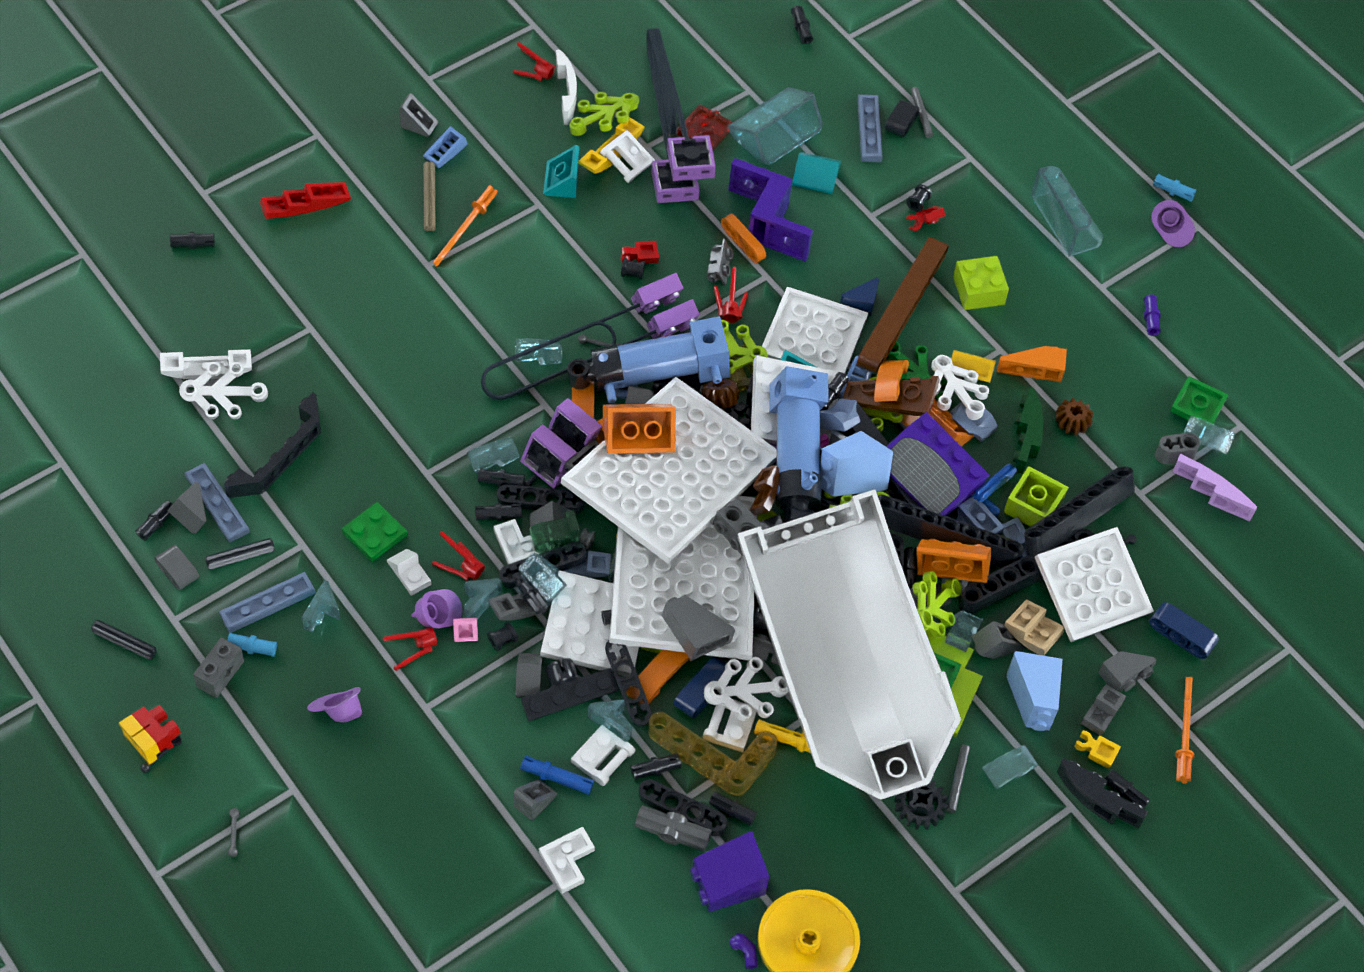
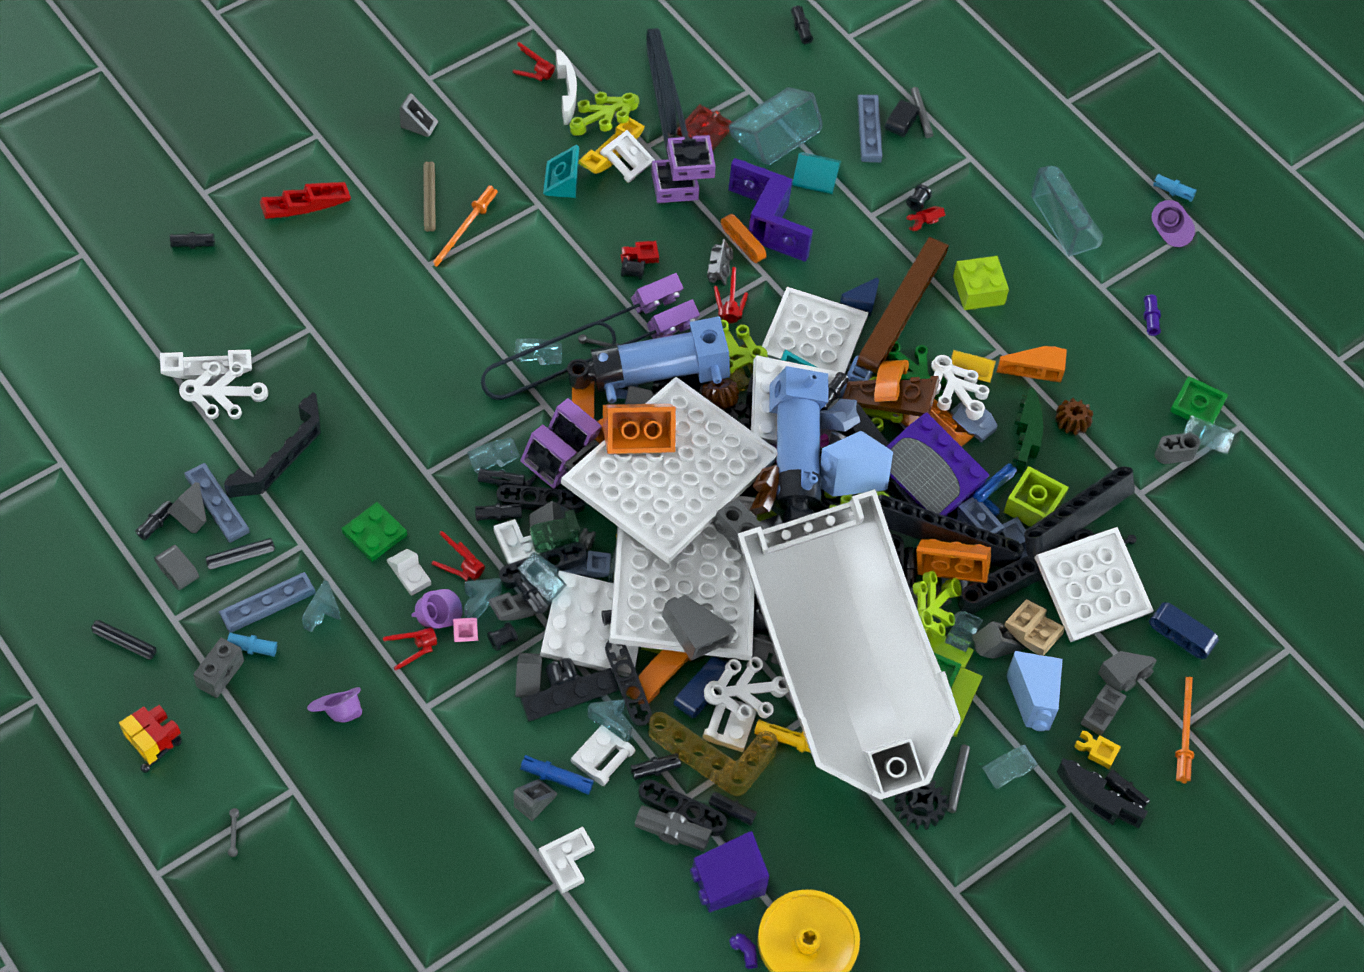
(448, 135): medium blue slope -> none
(1222, 492): lavender slope -> none

